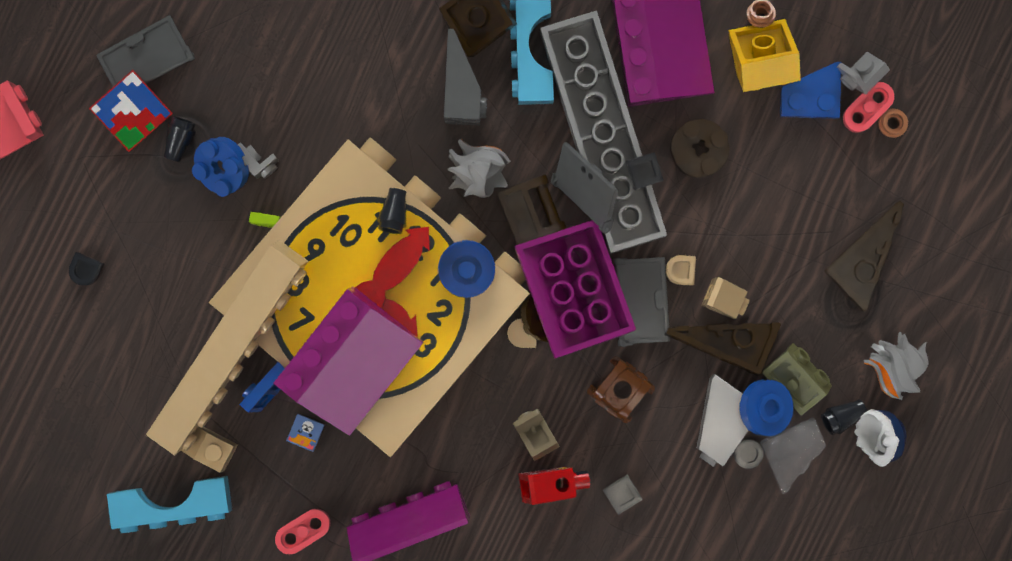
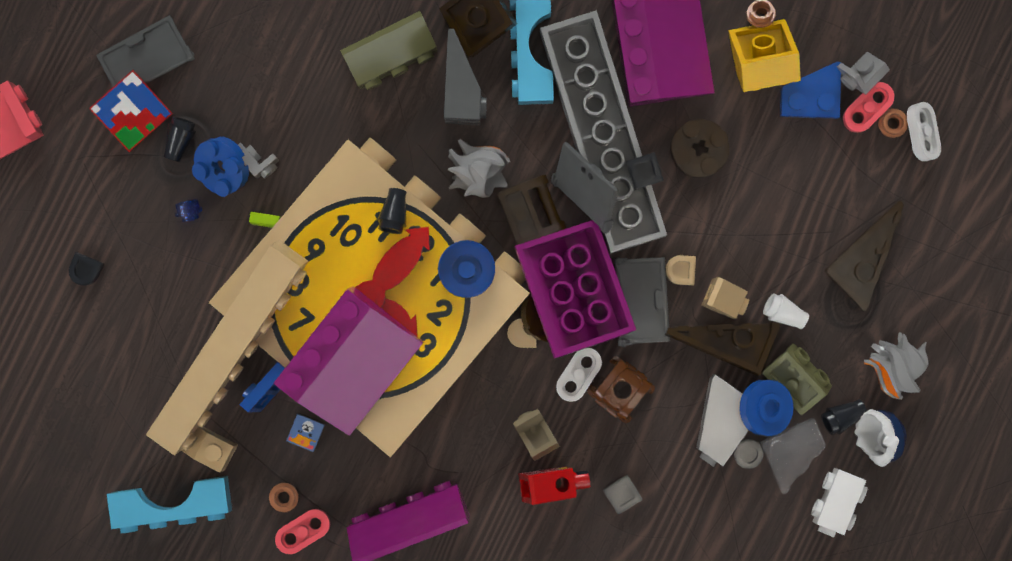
(188, 210): none -> clear blue plate
(275, 501): none -> nougat plate
(390, 51): none -> olive slope
(577, 373): none -> white plate
(783, 311): none -> white cone
(838, 503): none -> white brick
(923, 131): none -> white plate

